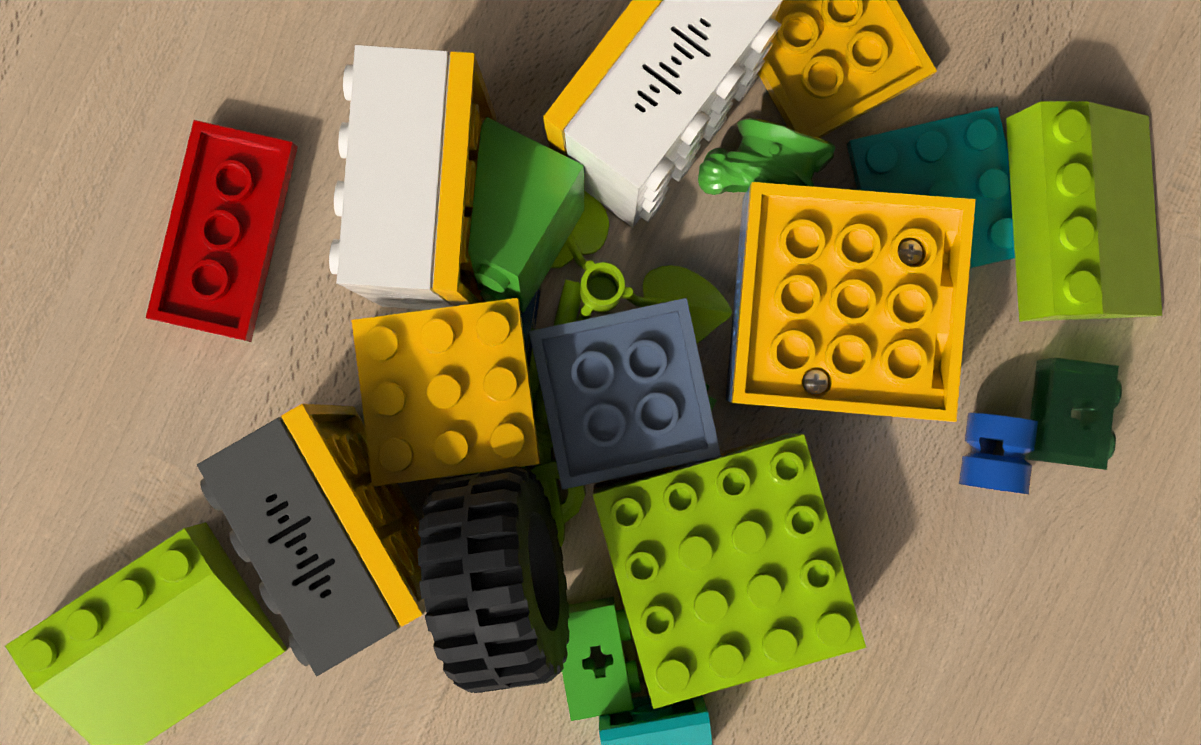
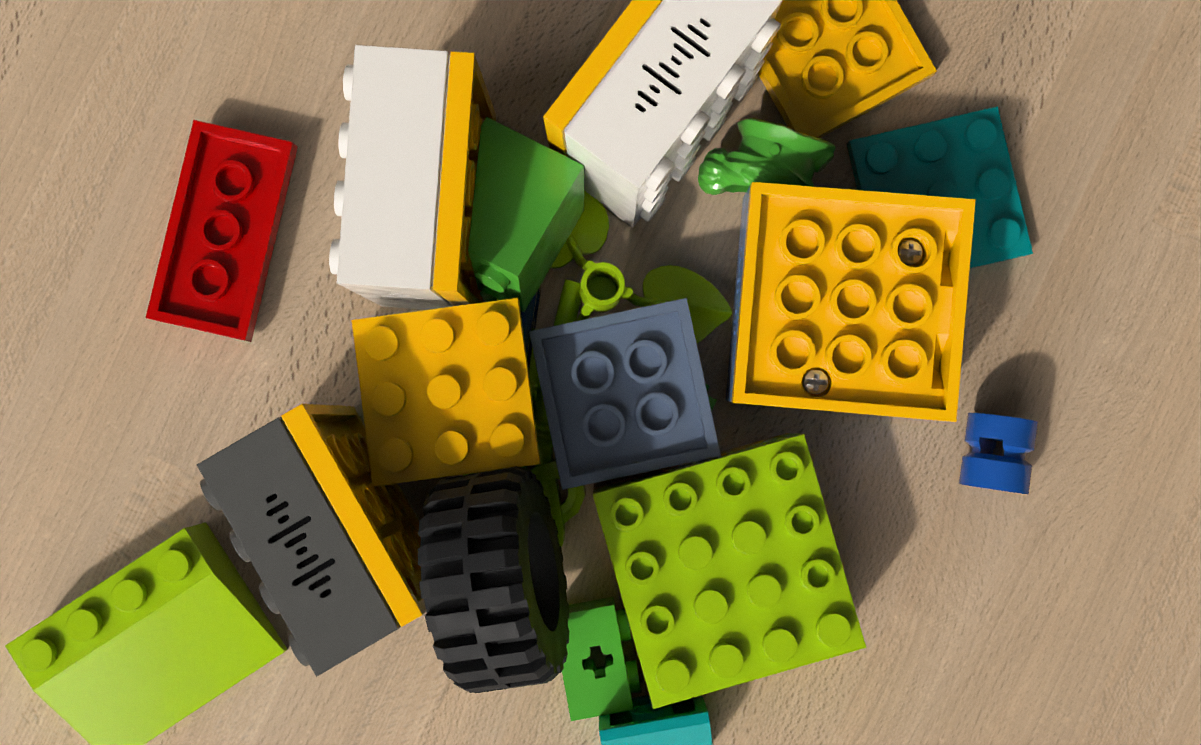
(1083, 212): lime slope -> none
(1085, 388): clear green brick -> none

